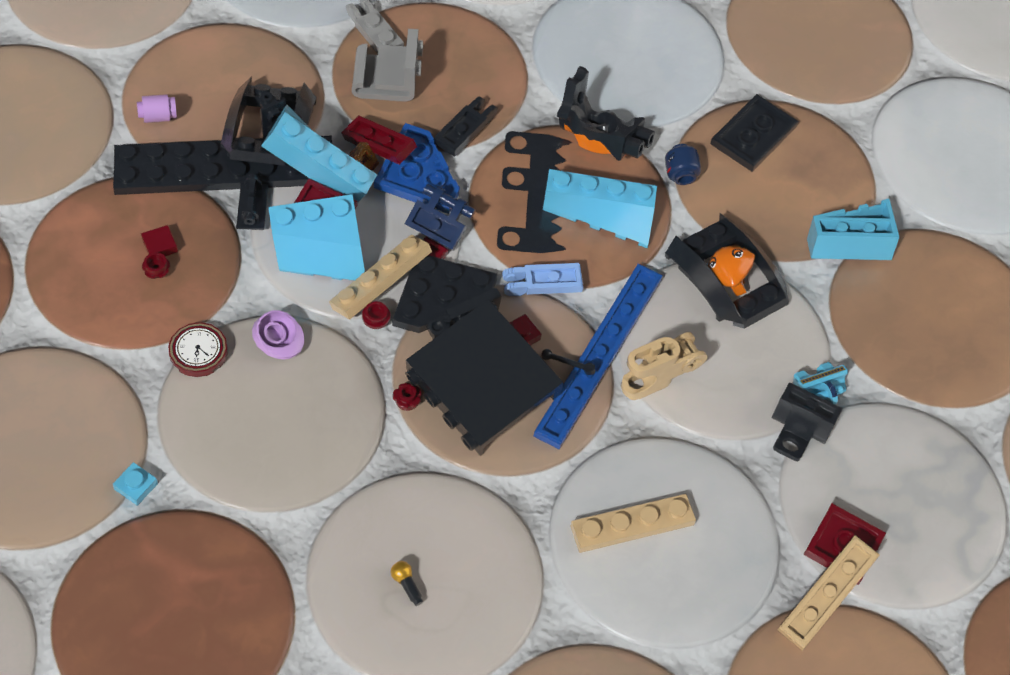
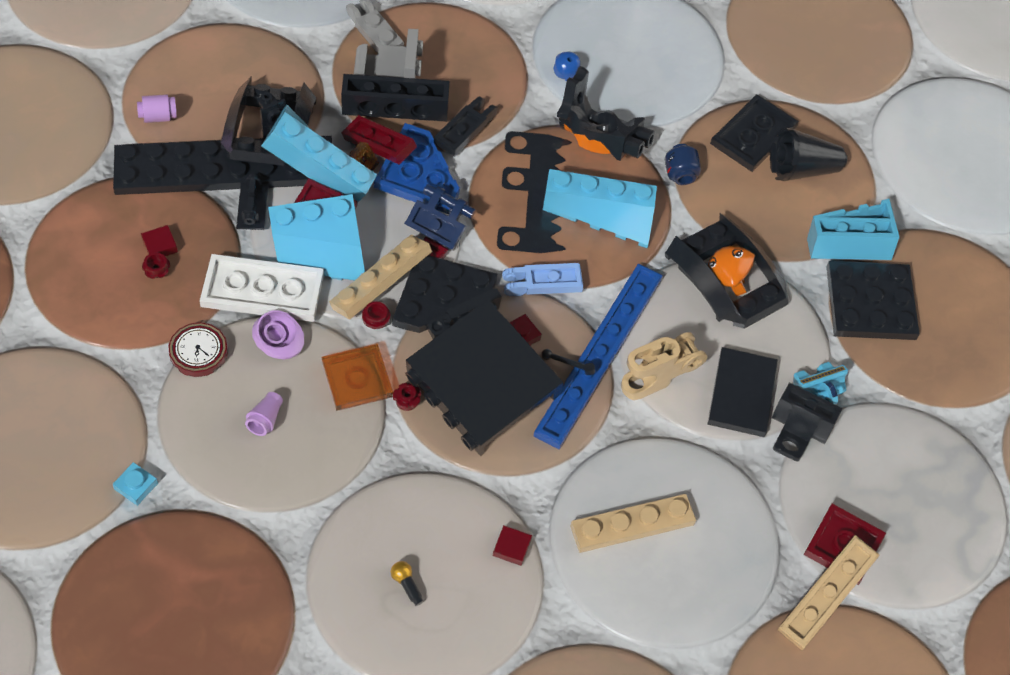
(261, 287): none -> white plate
(264, 414): none -> lavender cone
(357, 377): none -> clear orange tile
(395, 97): none -> black brick
(512, 545): none -> dark red tile
(566, 65): none -> blue piece
(742, 392): none -> black tile
(804, 156): none -> black cone
(872, 300): none -> black plate

